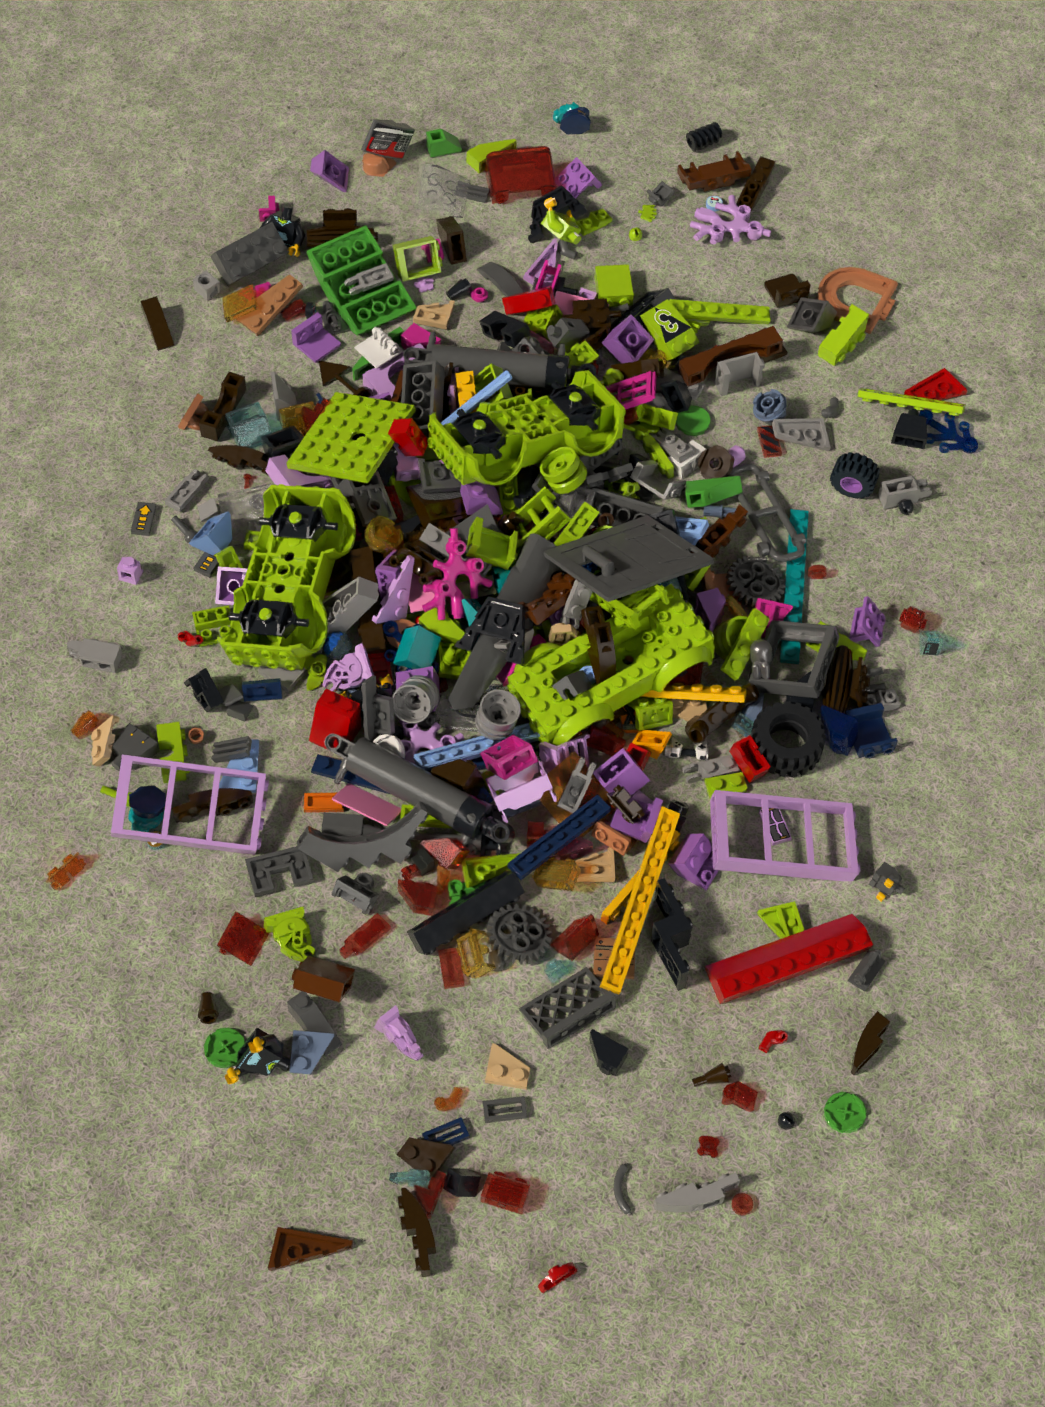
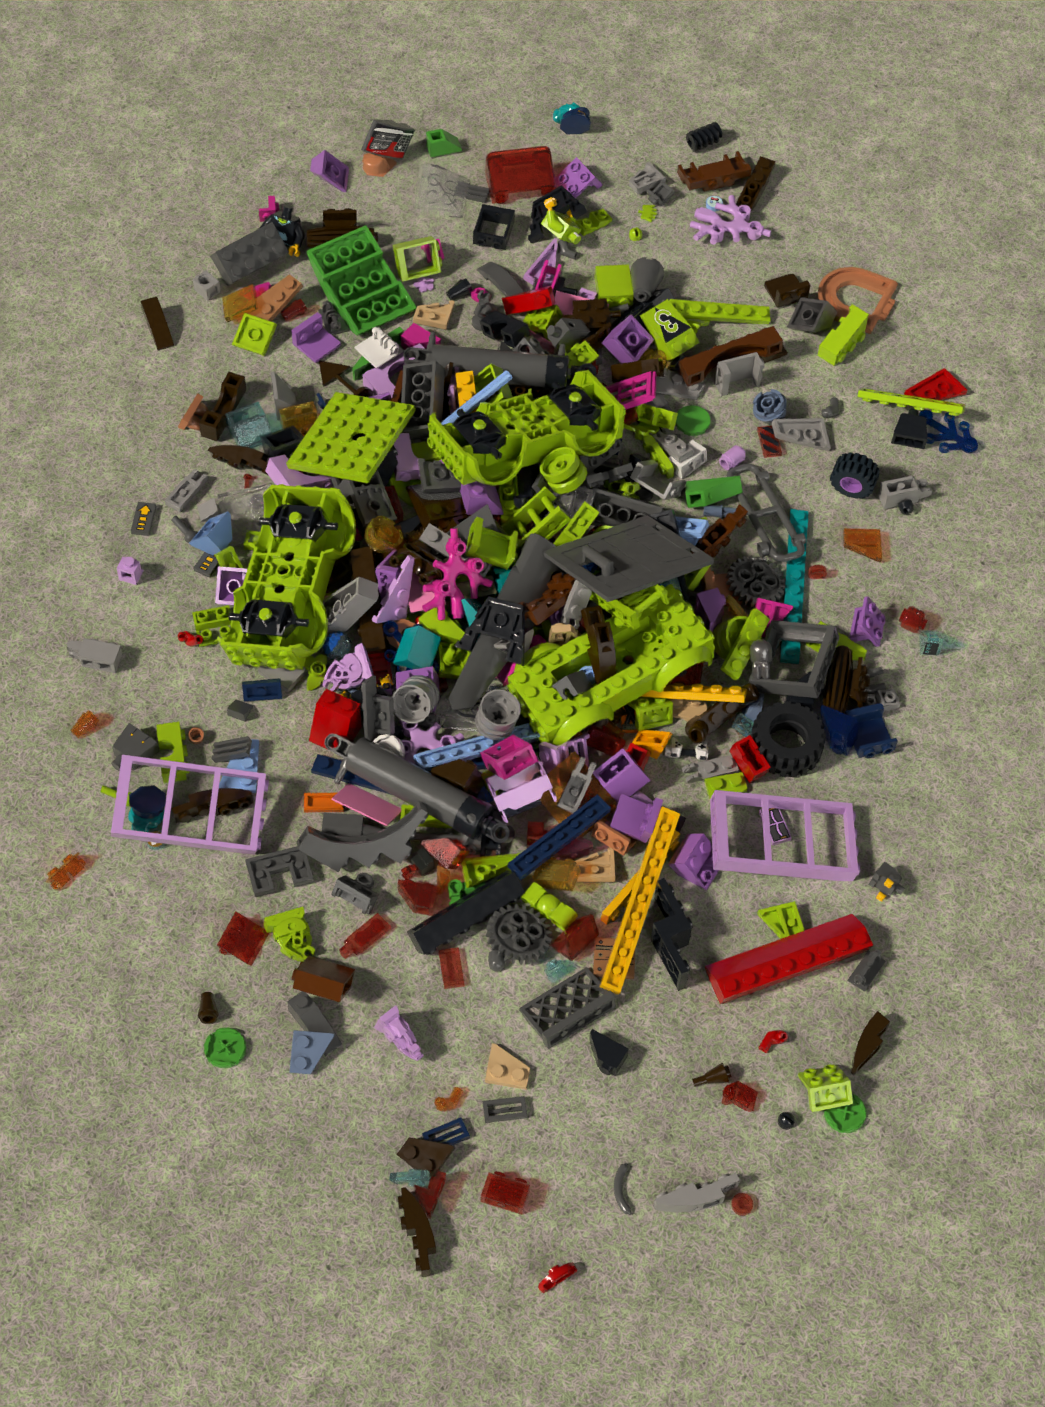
(103, 740): tan wing -> none
(205, 690): black slope -> none
(230, 694): dark grey slope -> none
(254, 334): none -> lime tile
(258, 1055): black torso -> none
(298, 1246): reddish brown wing -> none
(309, 416): clear red slope -> none
(310, 309): black tile -> none
(370, 279): light grey hinge -> none
(408, 436): red brick -> none
(452, 239): dark brown slope -> none
(461, 1182): black panel -> none
(471, 954): clear yellow window -> none
(477, 156): lime slope -> none
(482, 309): none -> dark grey piece
(488, 213): none -> black window
(510, 523): dark brown piece -> none
(549, 906): none -> lime piece
(603, 519): nougat hinge -> none
(612, 376): lime piece -> none
(630, 811): dark brown hinge -> none
(646, 179): none -> light grey wing
(646, 277): none -> dark grey cone
(676, 395): black slope -> none
(678, 807): black tile -> none
(713, 454): dark brown plate -> none
(713, 1142): clear red plate -> none
(826, 1087): none -> lime bracket
(864, 542): none -> clear orange wing

